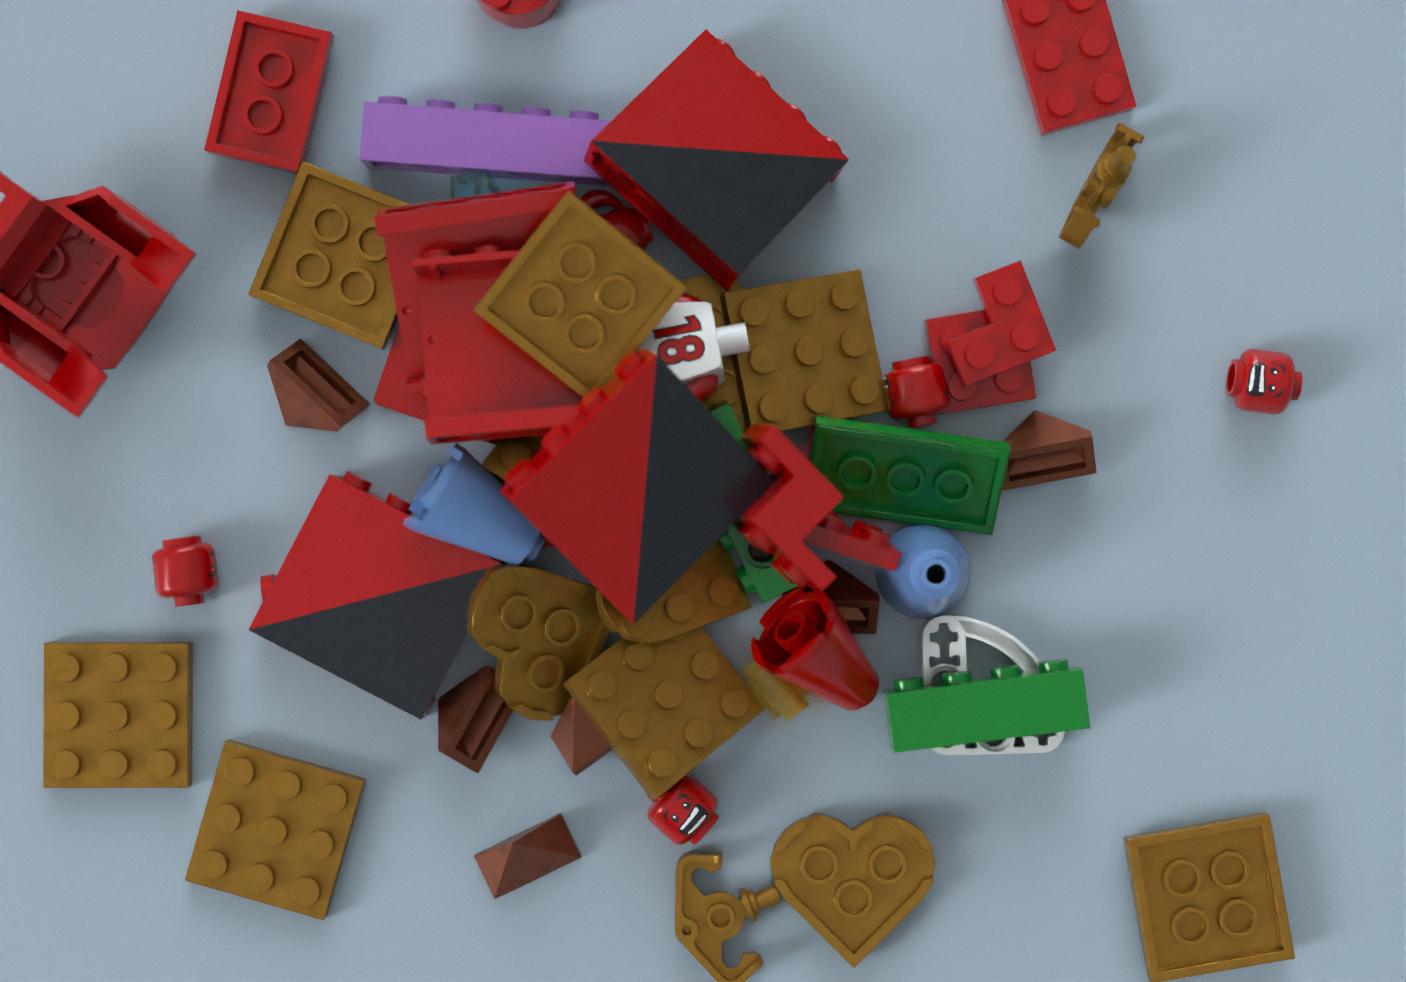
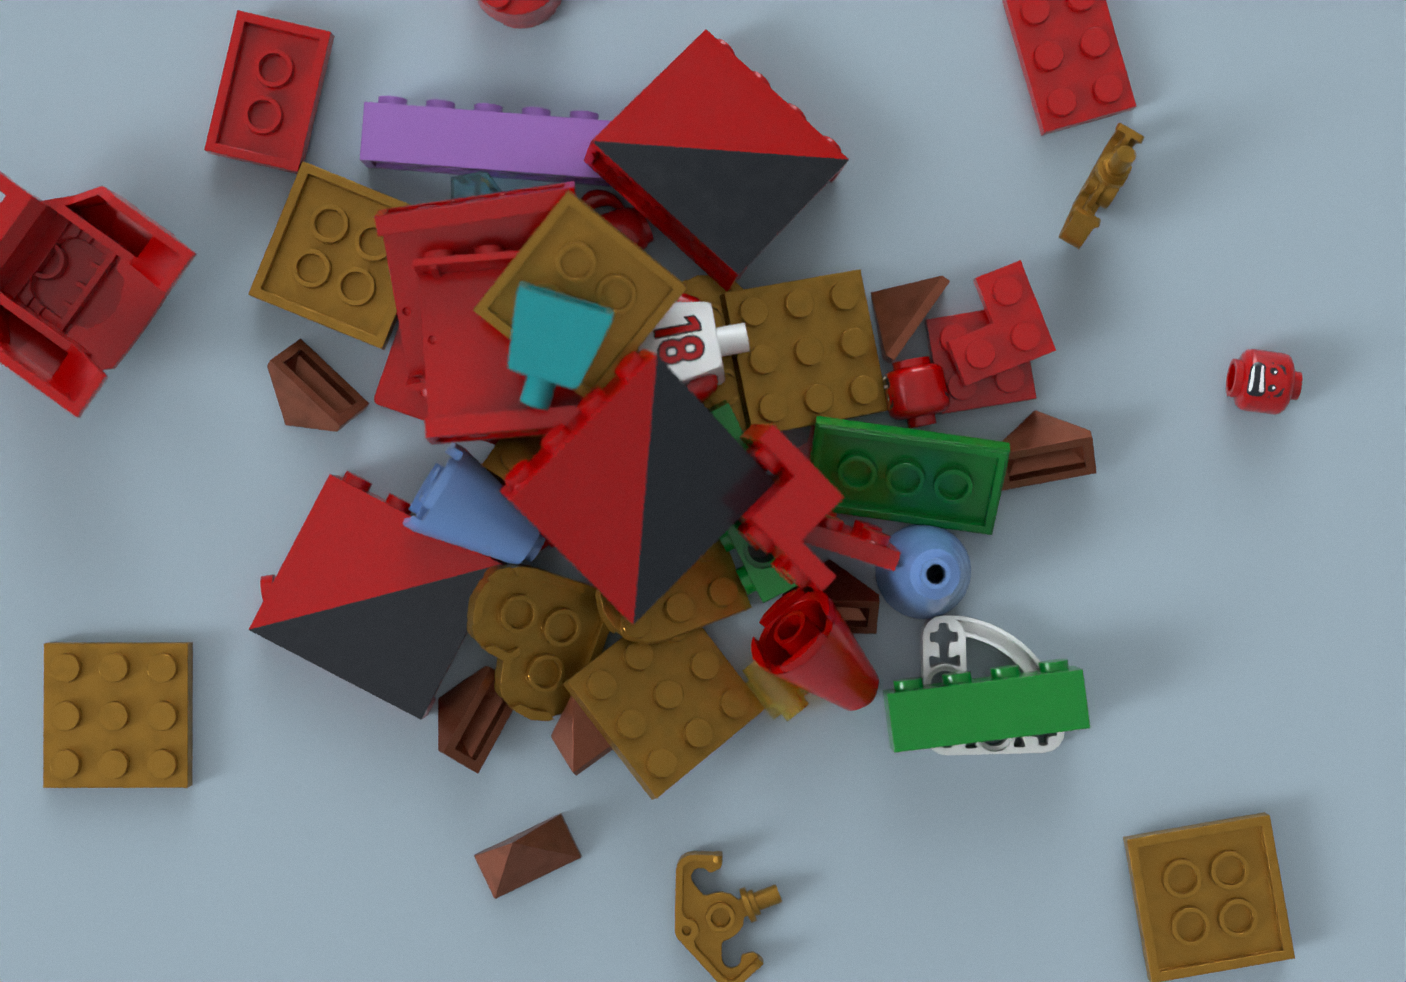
(185, 570): red head -> none
(275, 829): pearl gold plate -> none
(553, 340): none -> teal torso
(684, 811): red head -> none
(854, 879): pearl gold plate -> none
(901, 311): none -> copper slope

